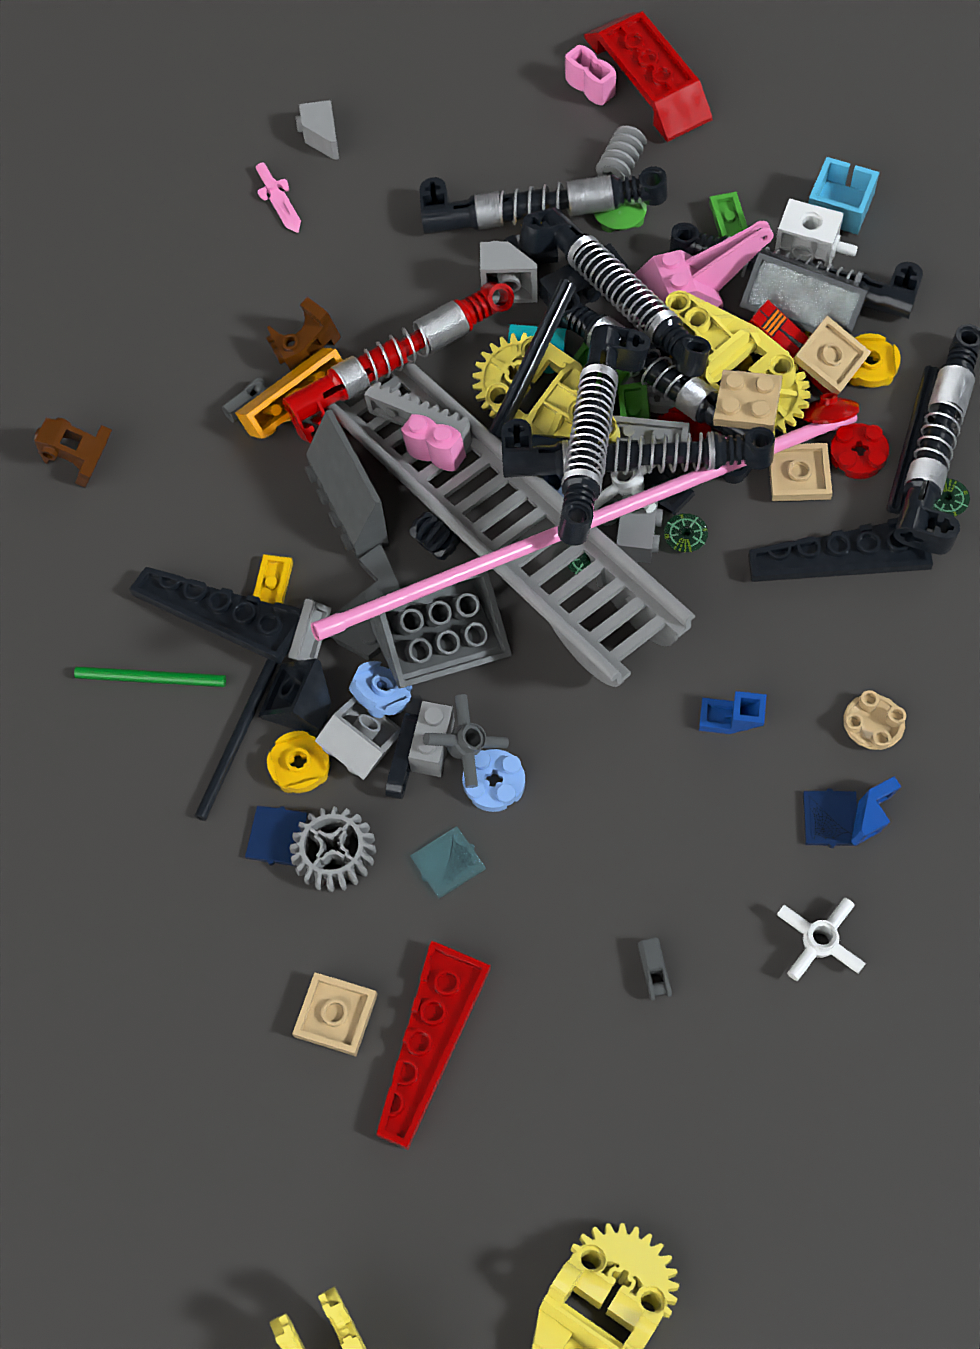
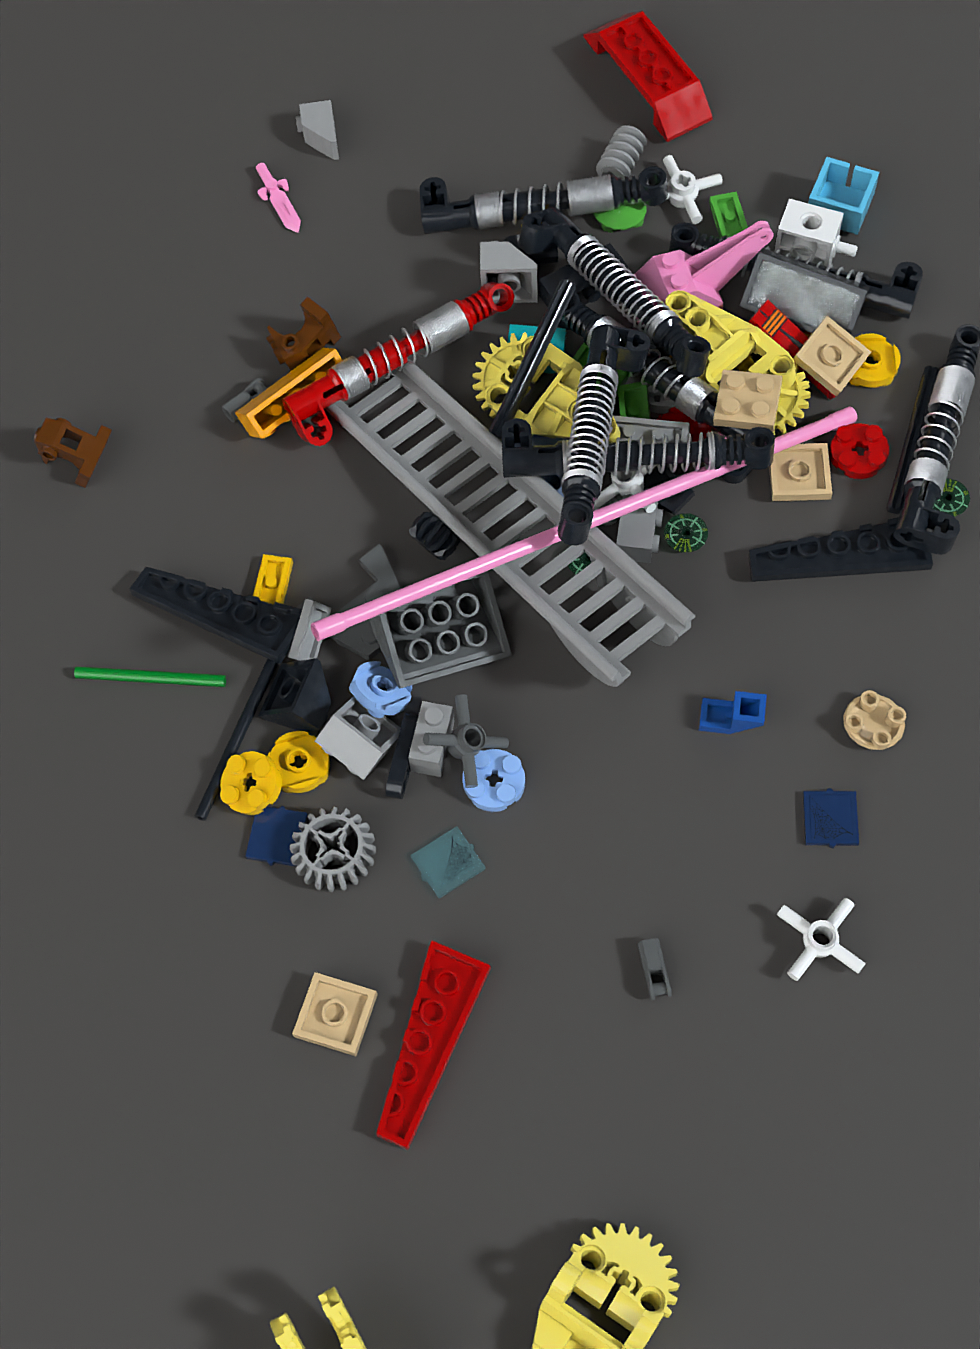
(234, 781): none -> yellow plate
(345, 488): dark grey slope -> none
(399, 409): light grey gear -> none
(433, 442): bright pink brick -> none
(590, 75): bright pink brick -> none
(684, 188): none -> white bar
(830, 409): red dish -> none
(870, 817): blue slope -> none

